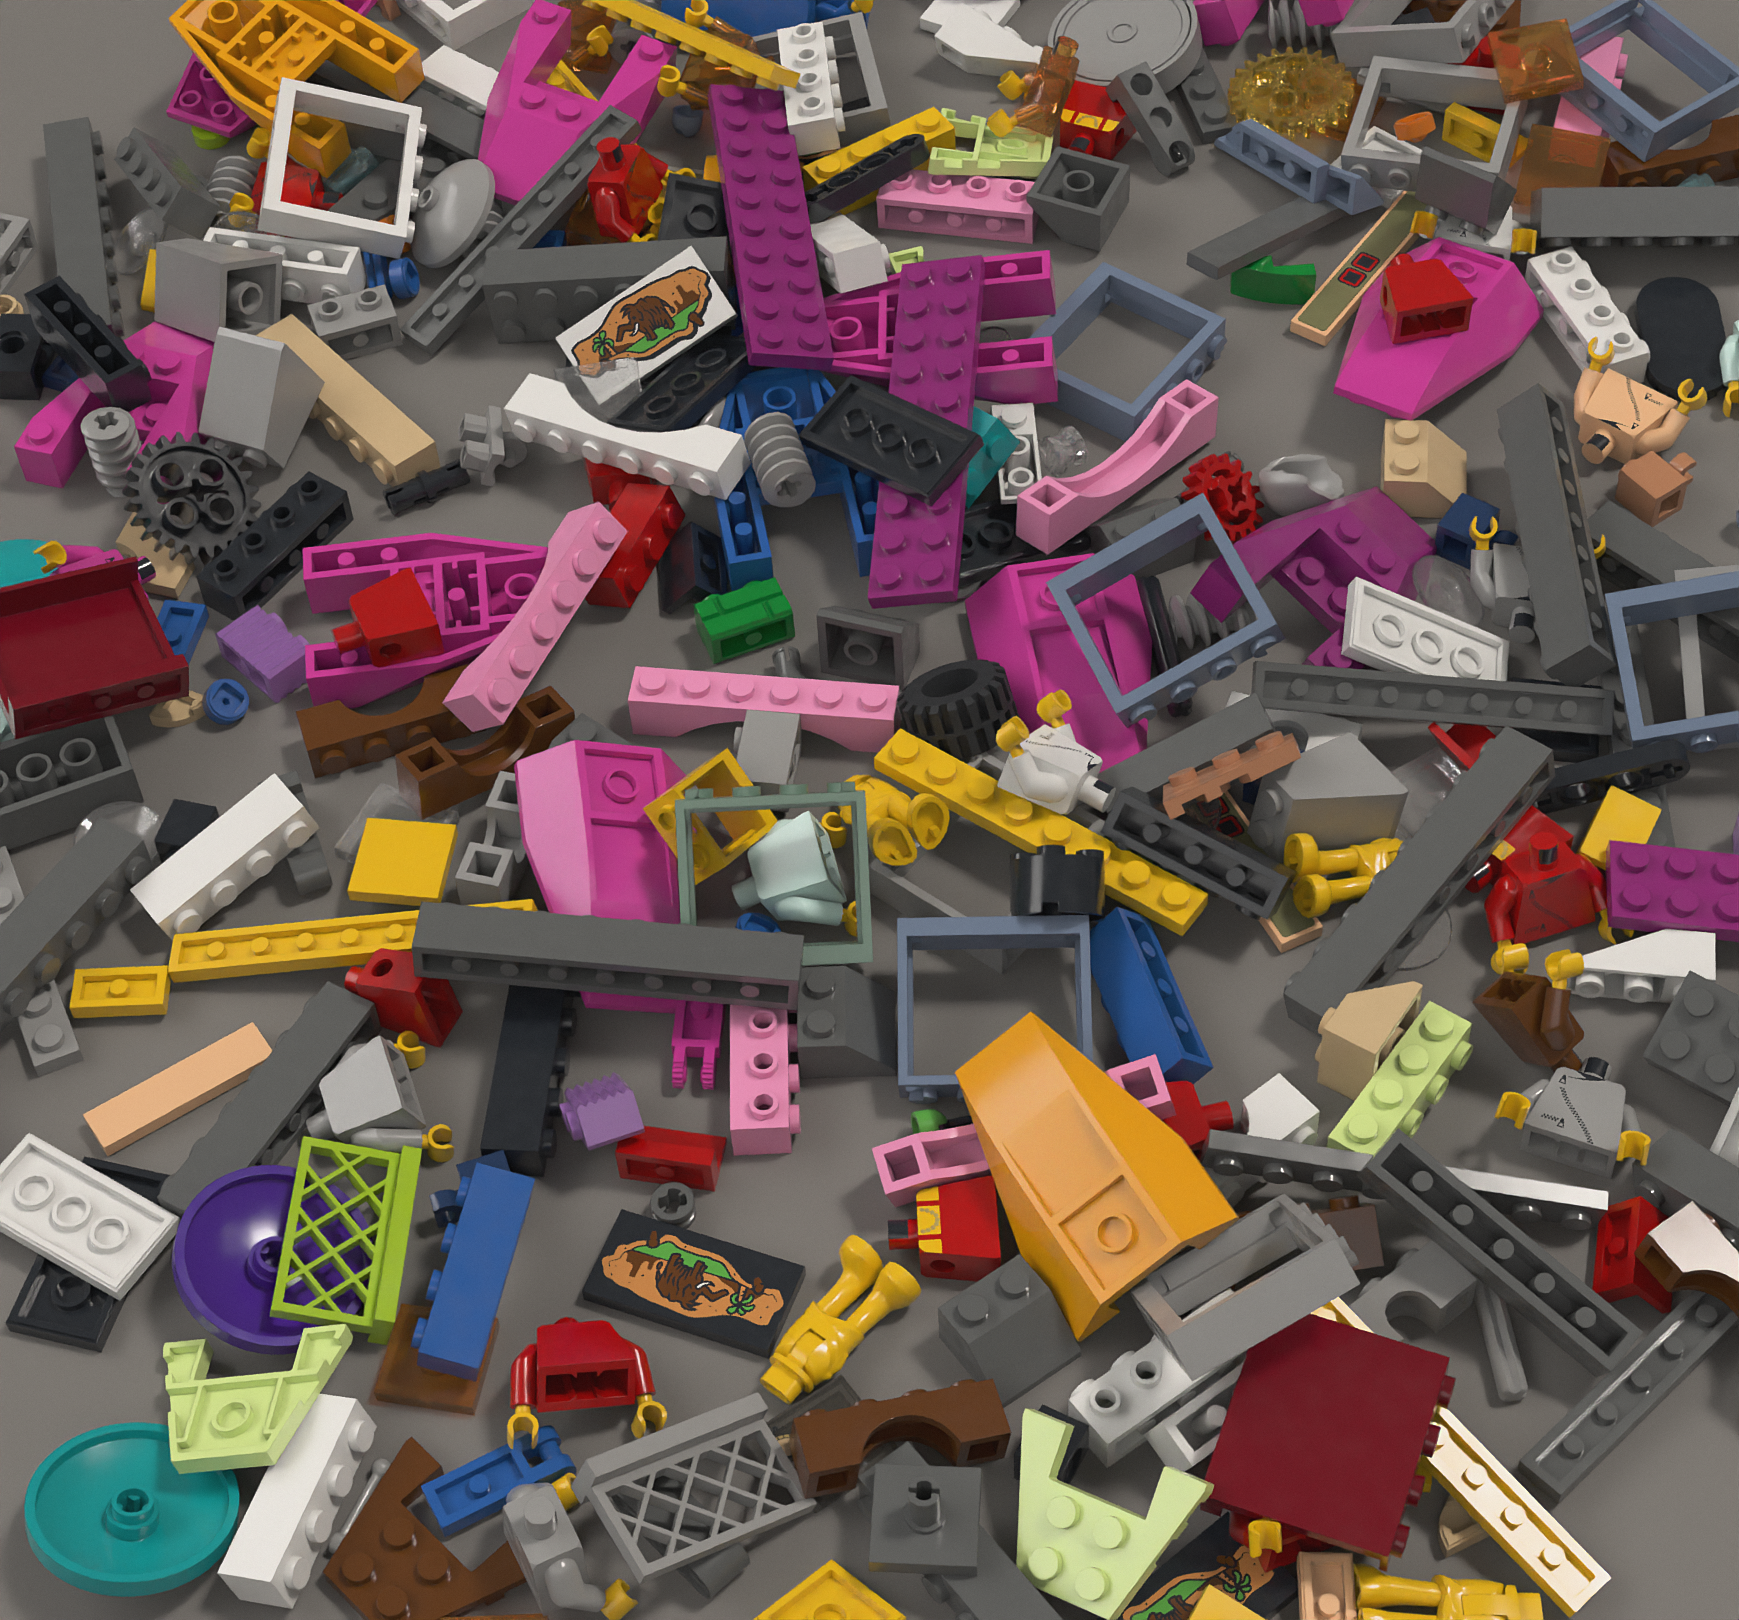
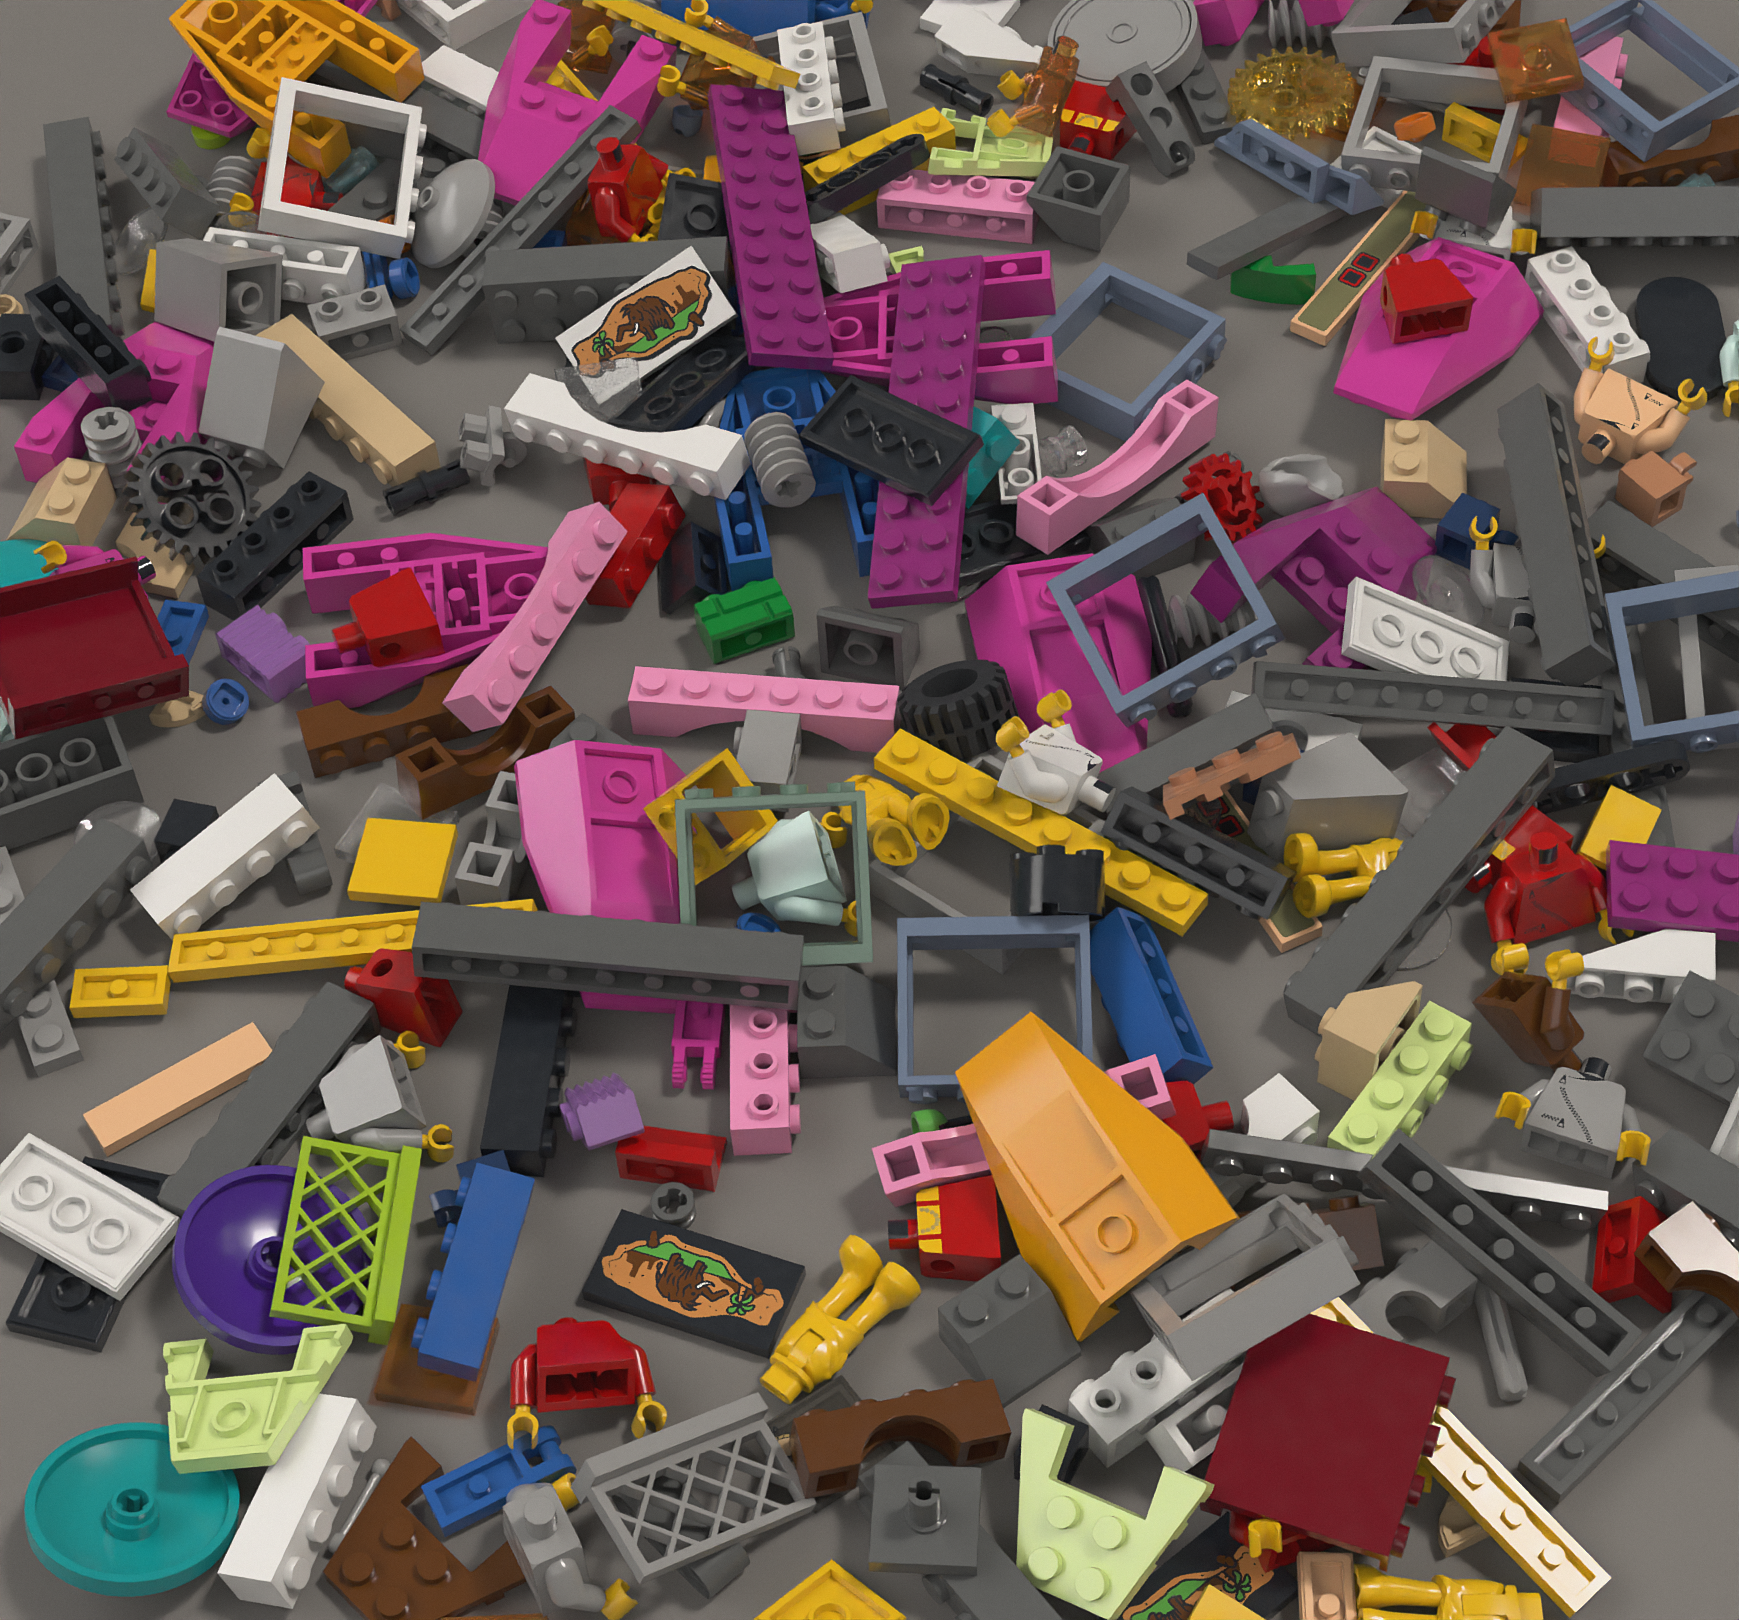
(67, 504): none -> tan slope
(968, 95): none -> black pin

